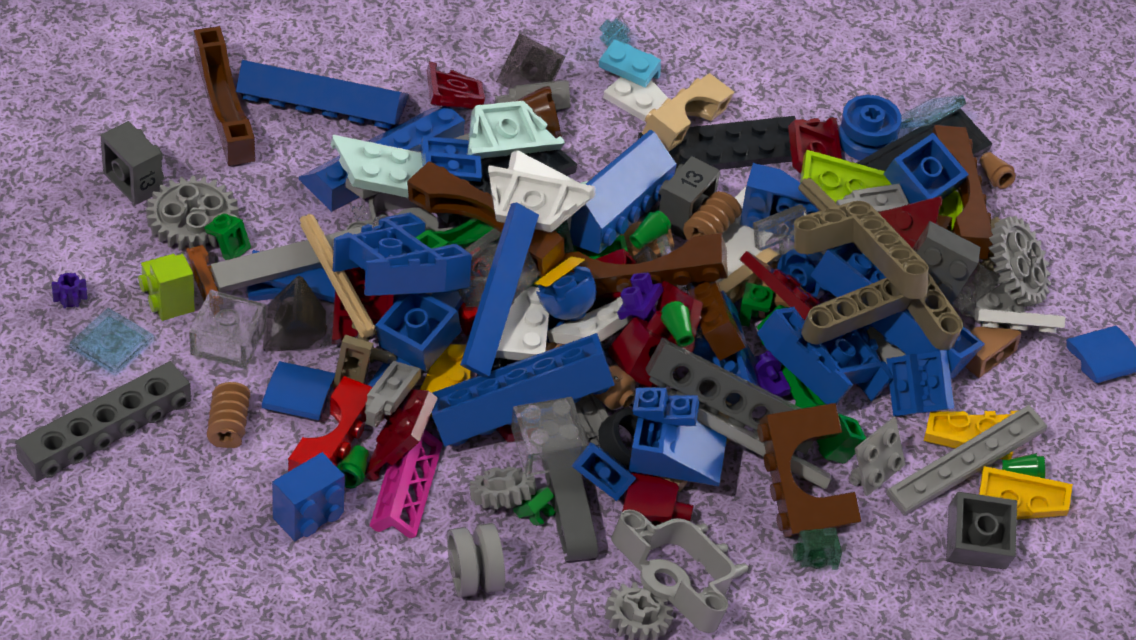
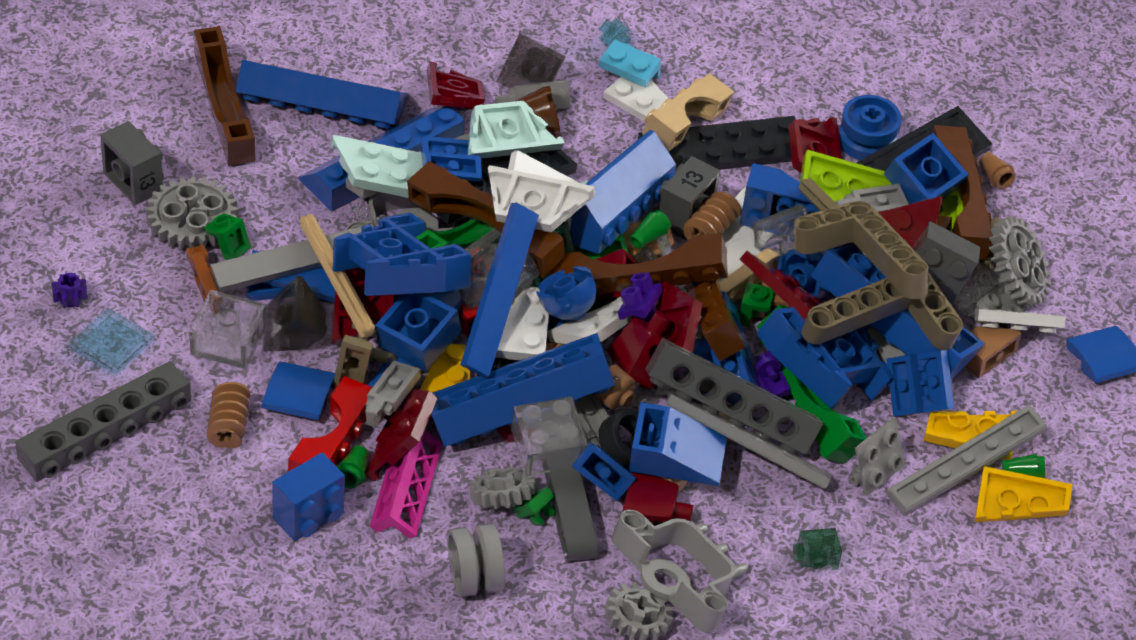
(168, 285): lime brick -> none
(559, 271): yellow sticker -> none
(659, 407): blue slope -> none
(677, 321): green cone -> none
(797, 509): reddish brown arch -> none
(931, 111): clear light blue tile -> none
(981, 530): dark grey brick -> none

